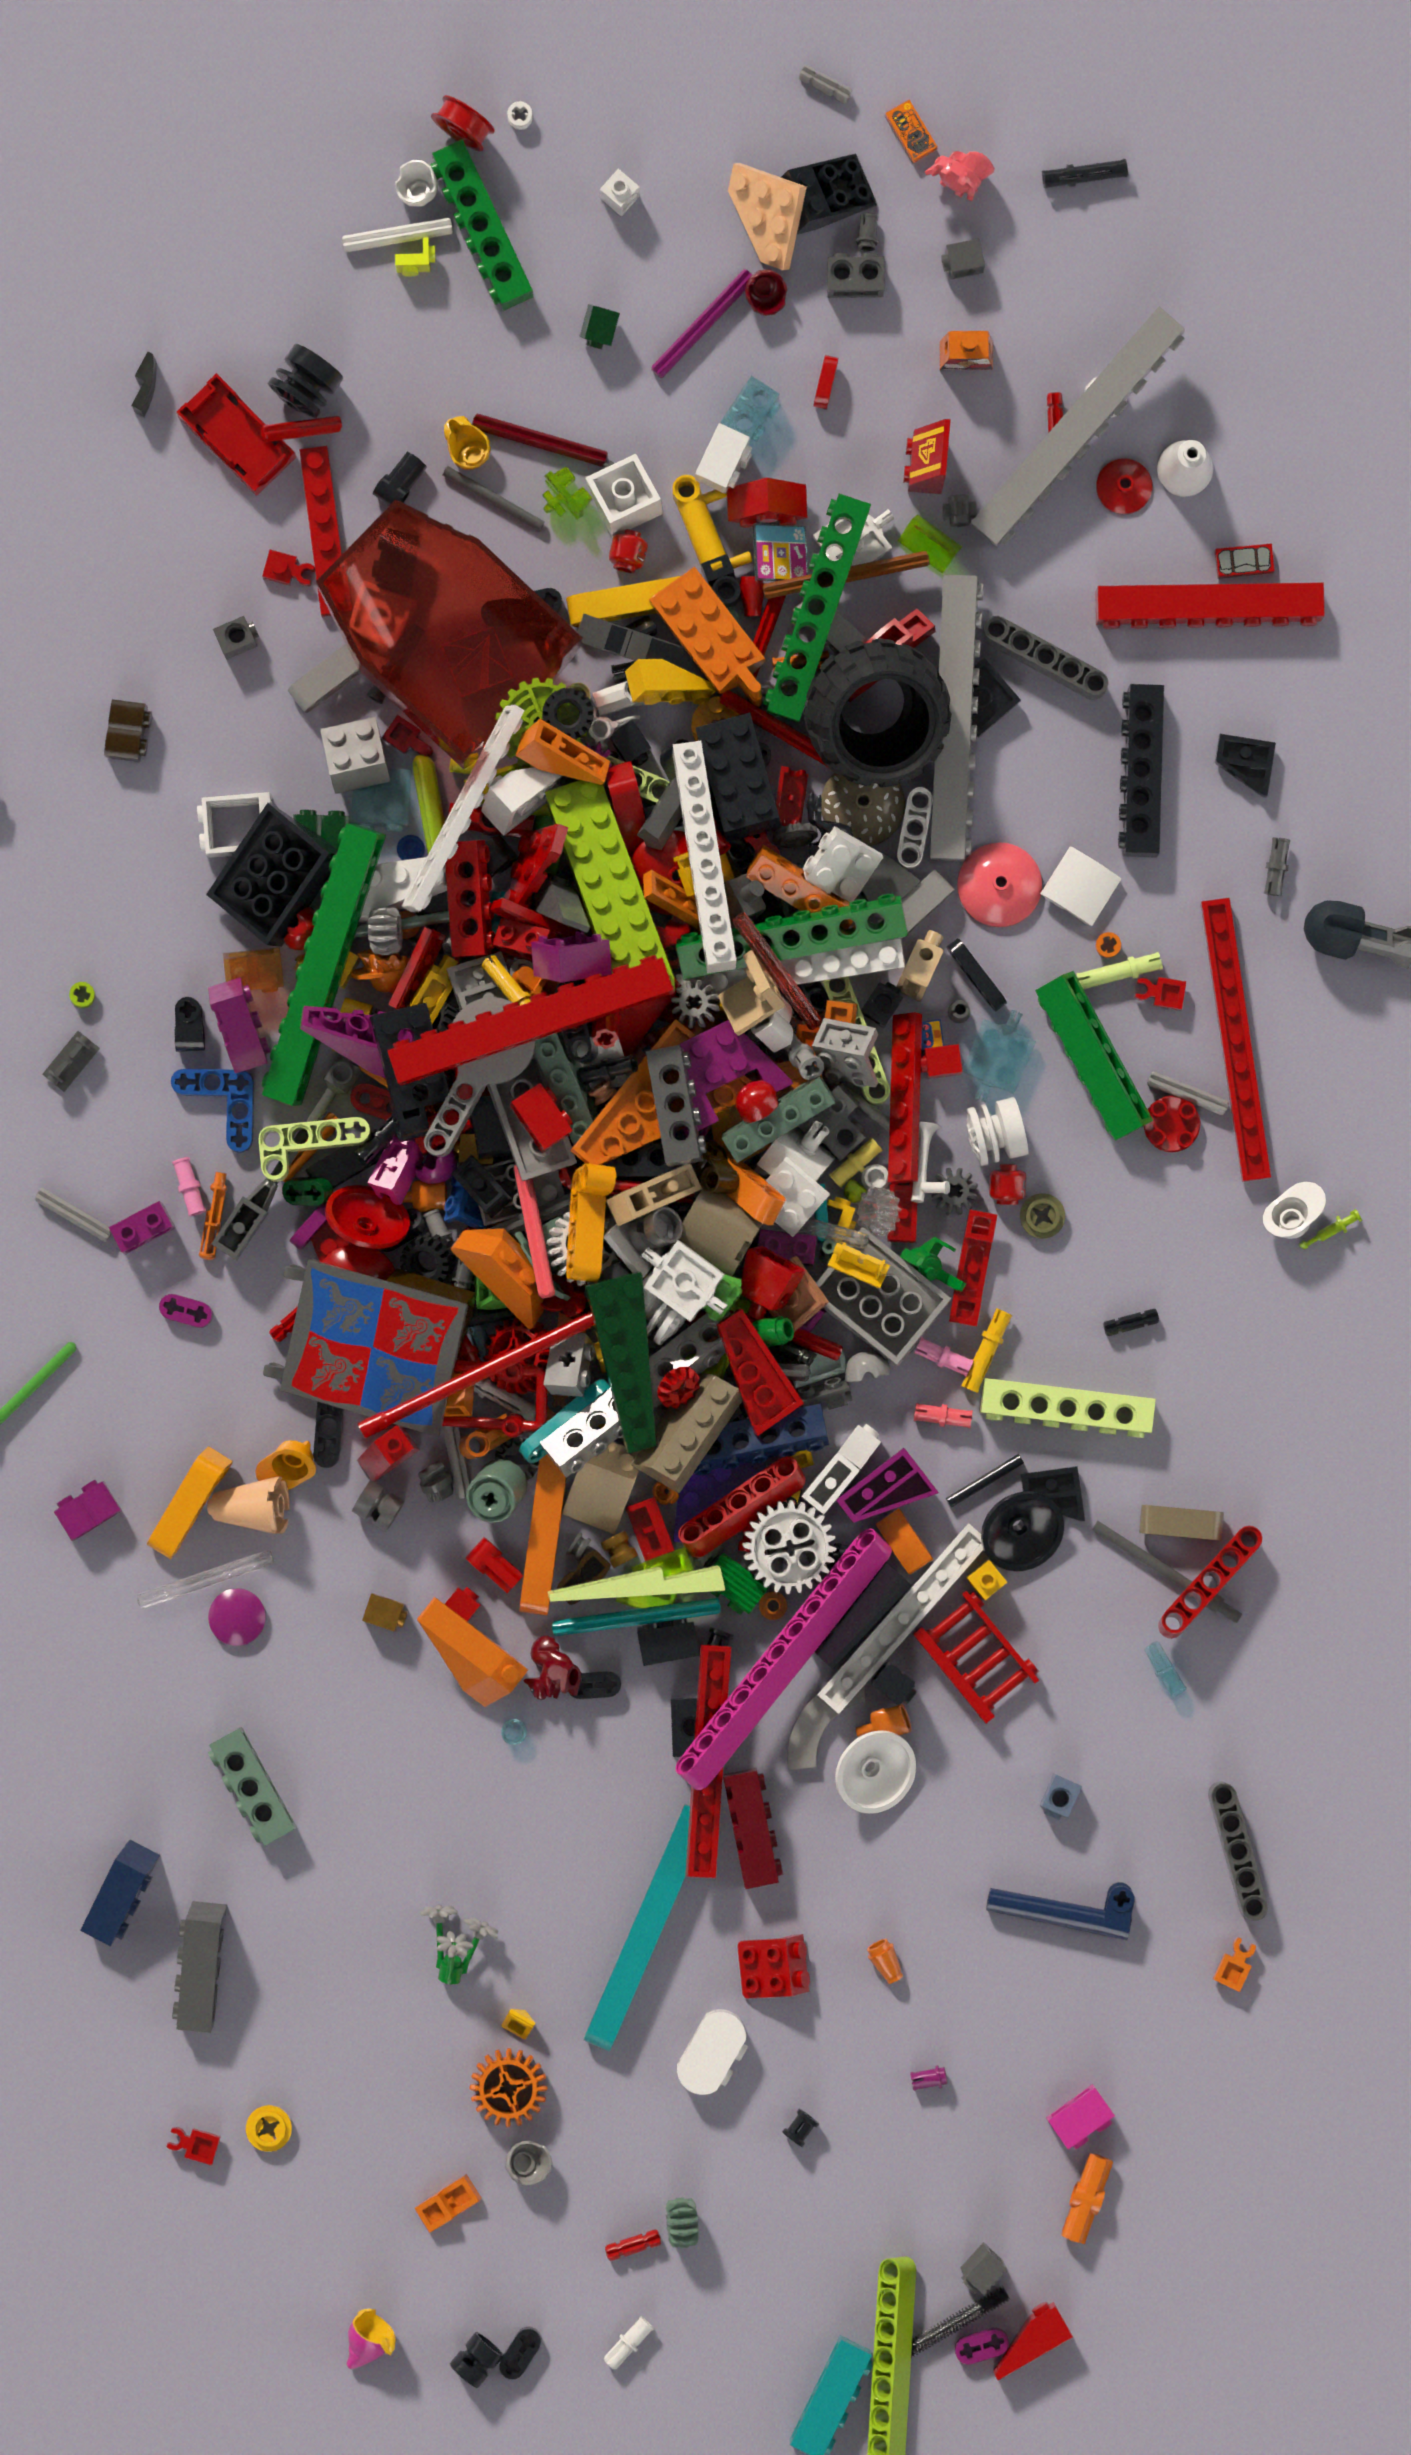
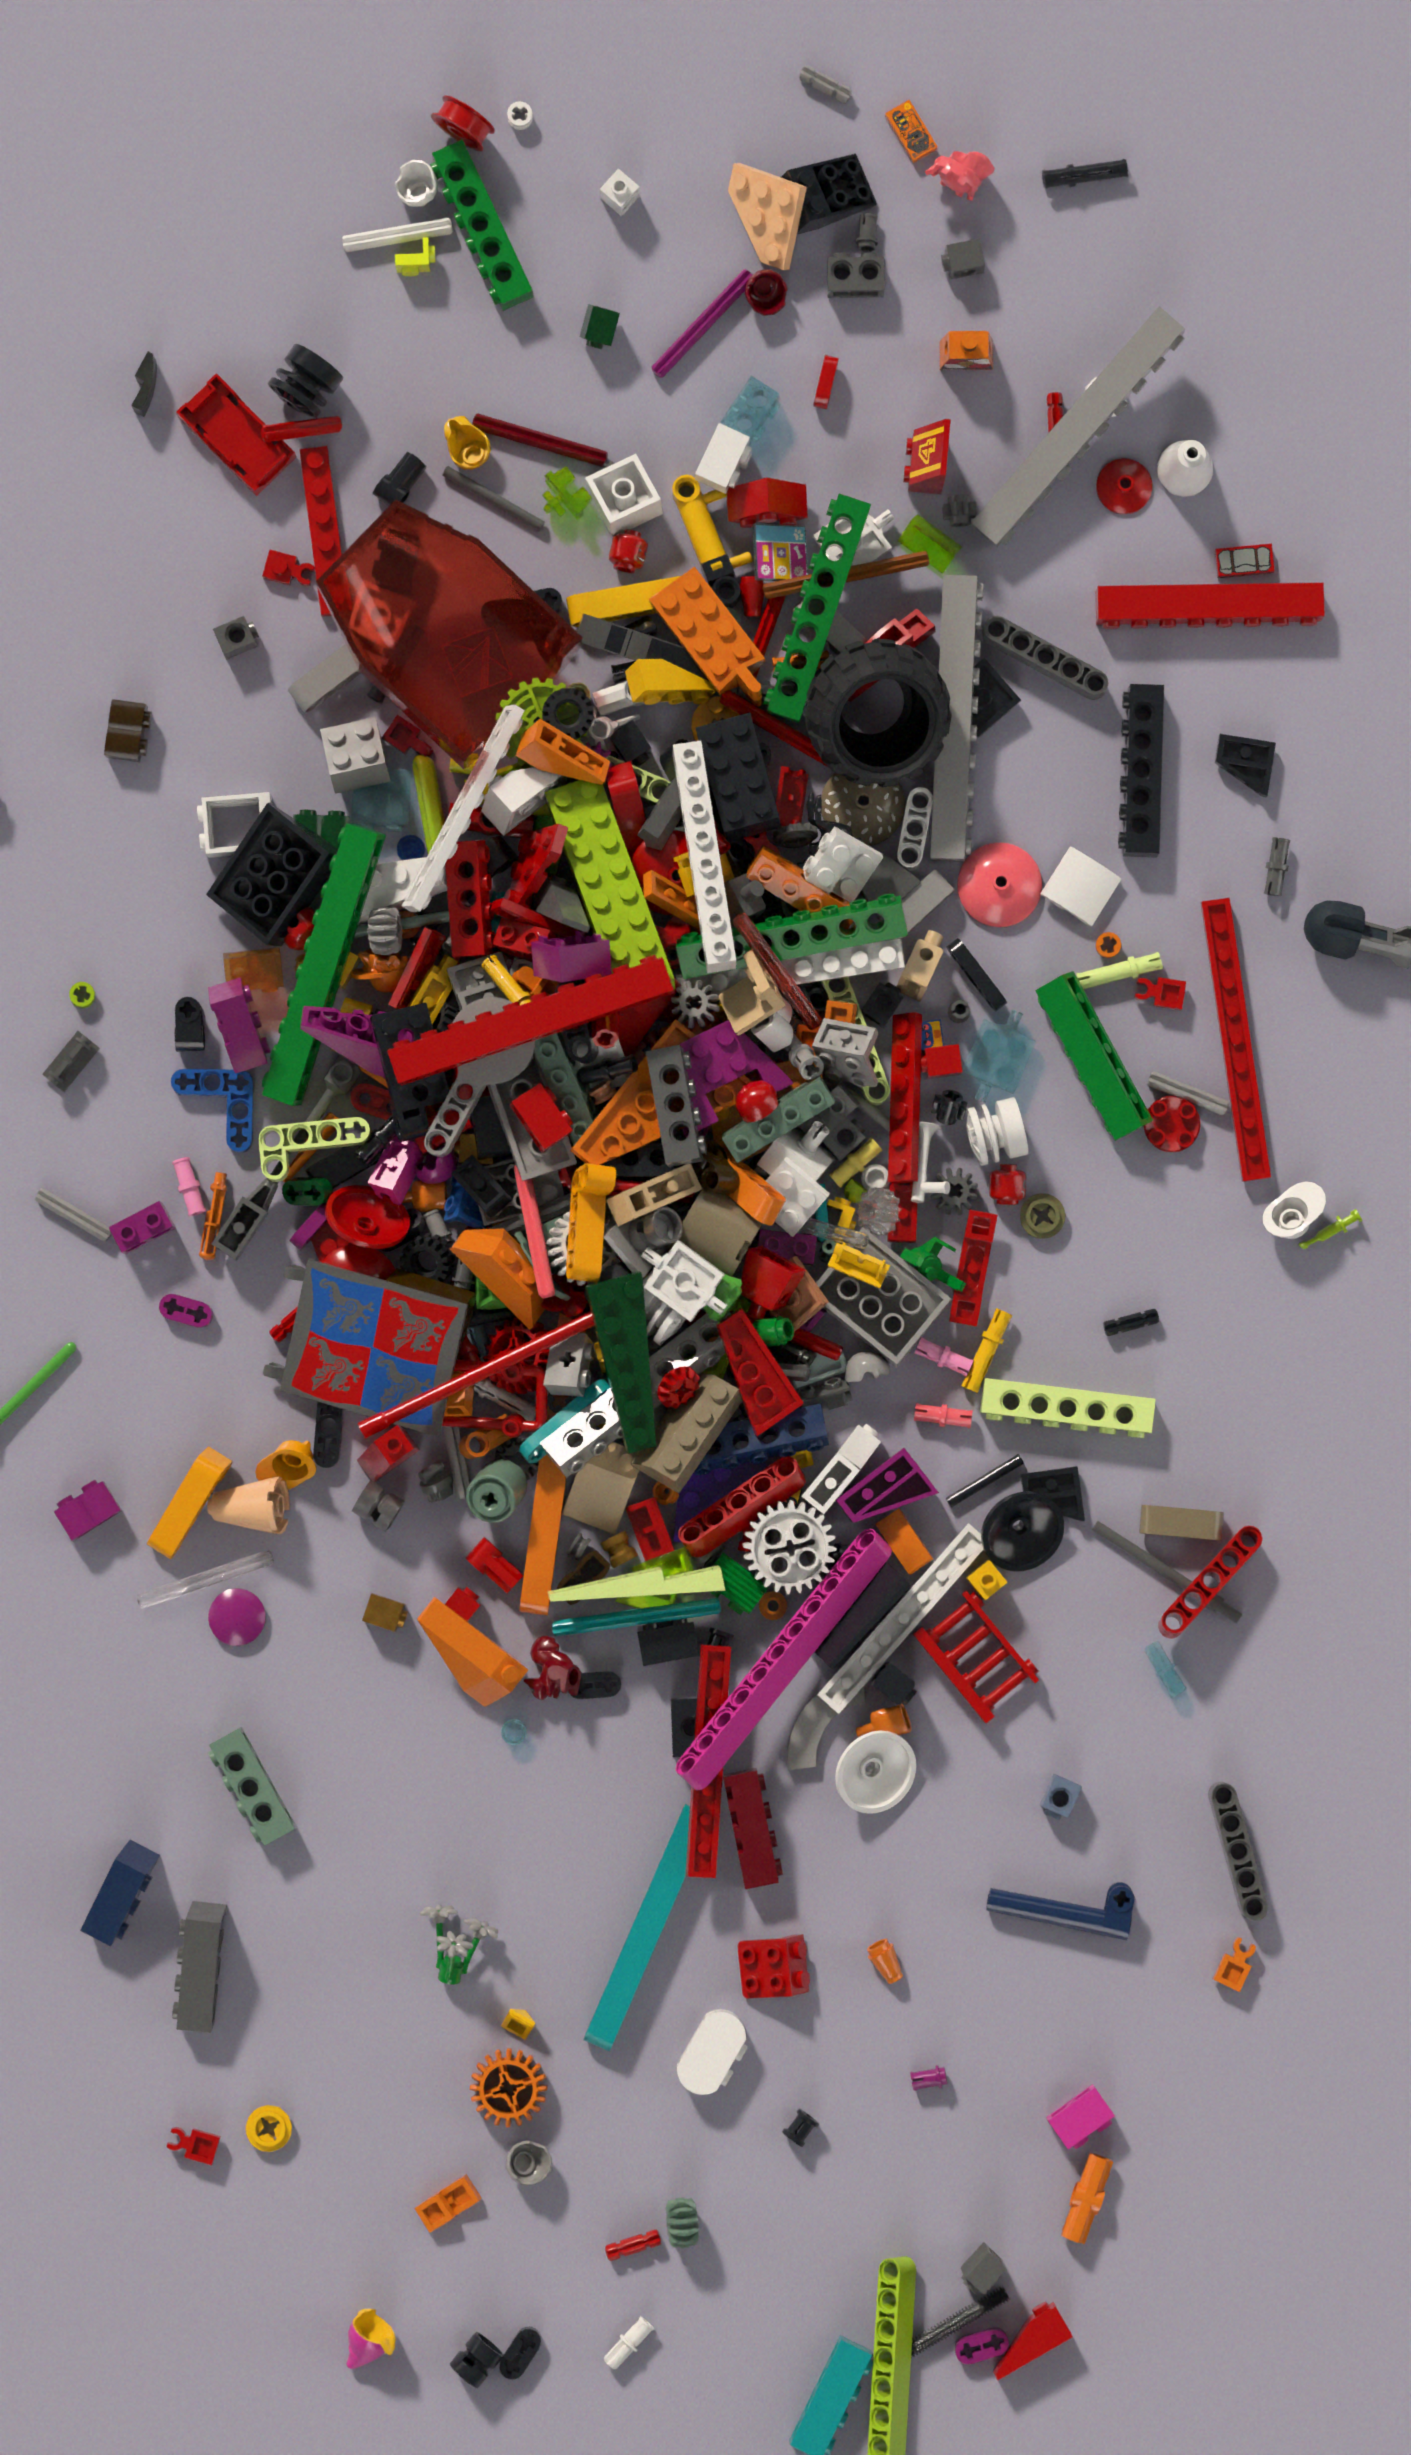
(949, 1107): none -> black gear

